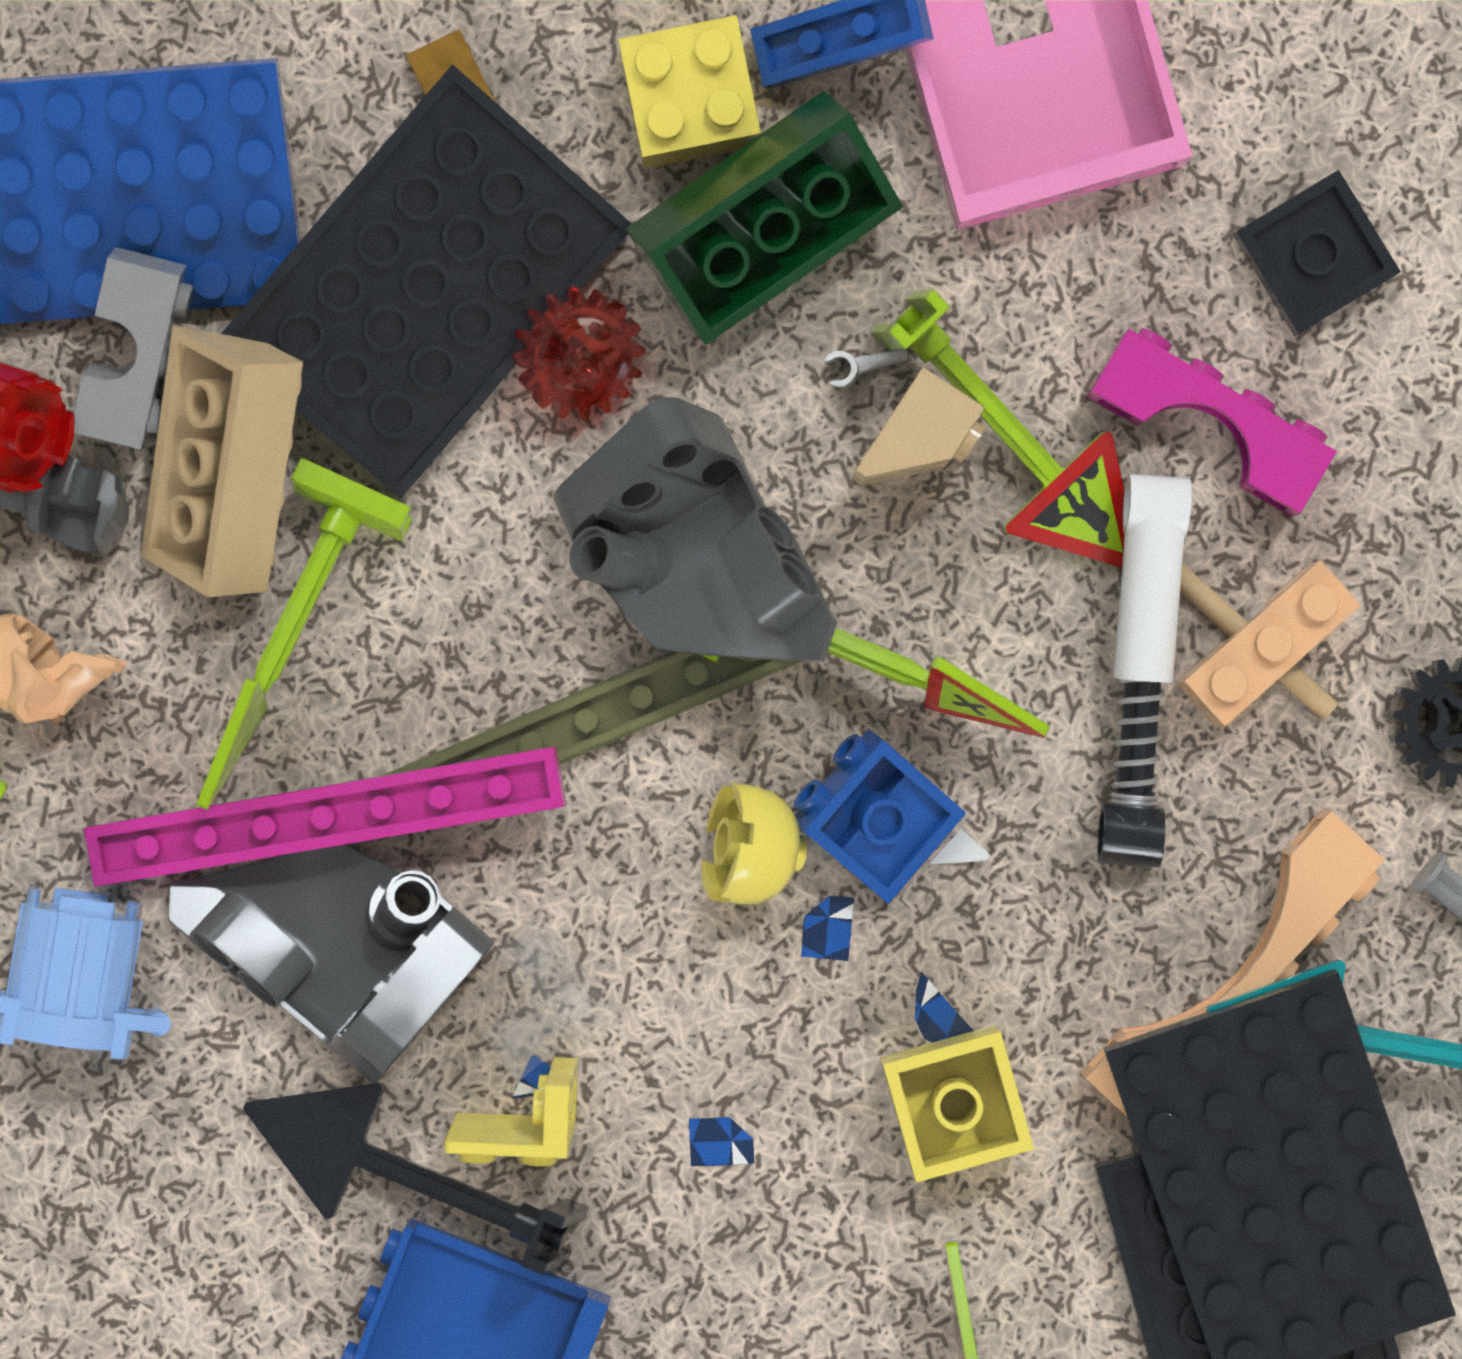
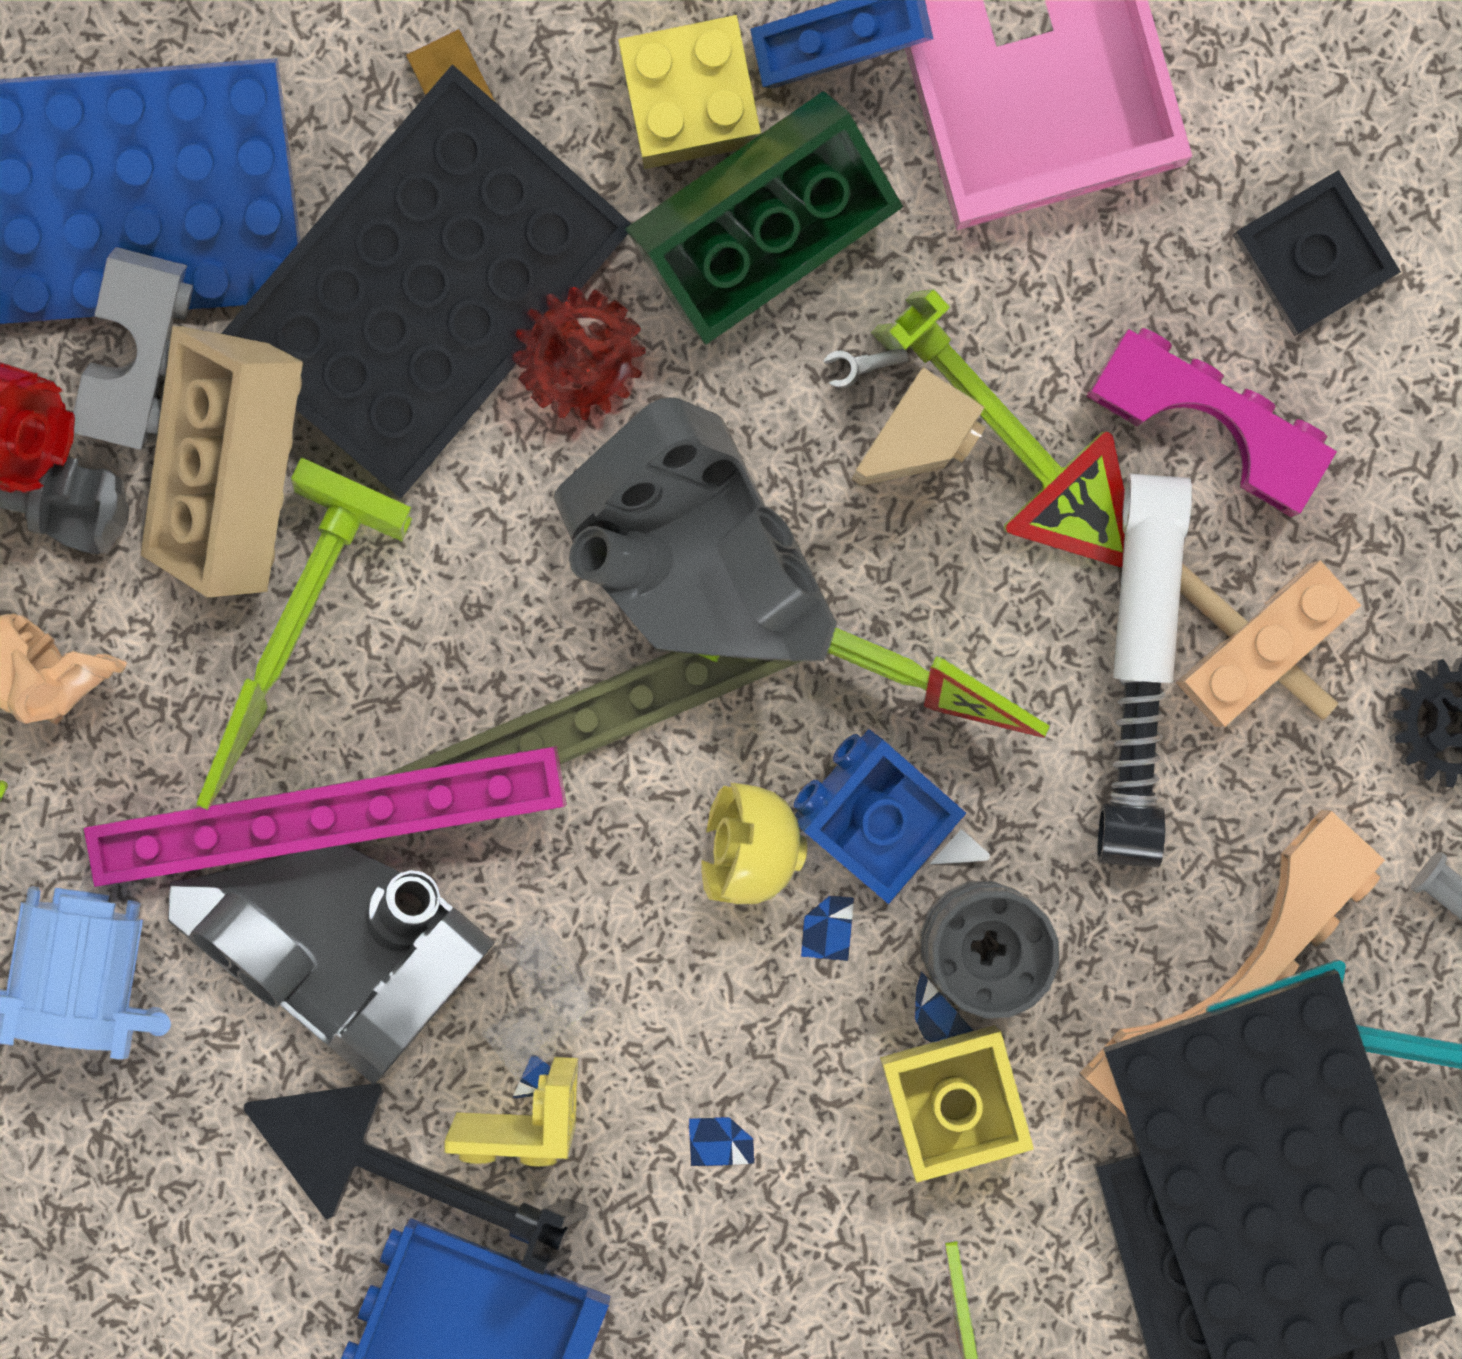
(1008, 977): none -> dark grey wheel

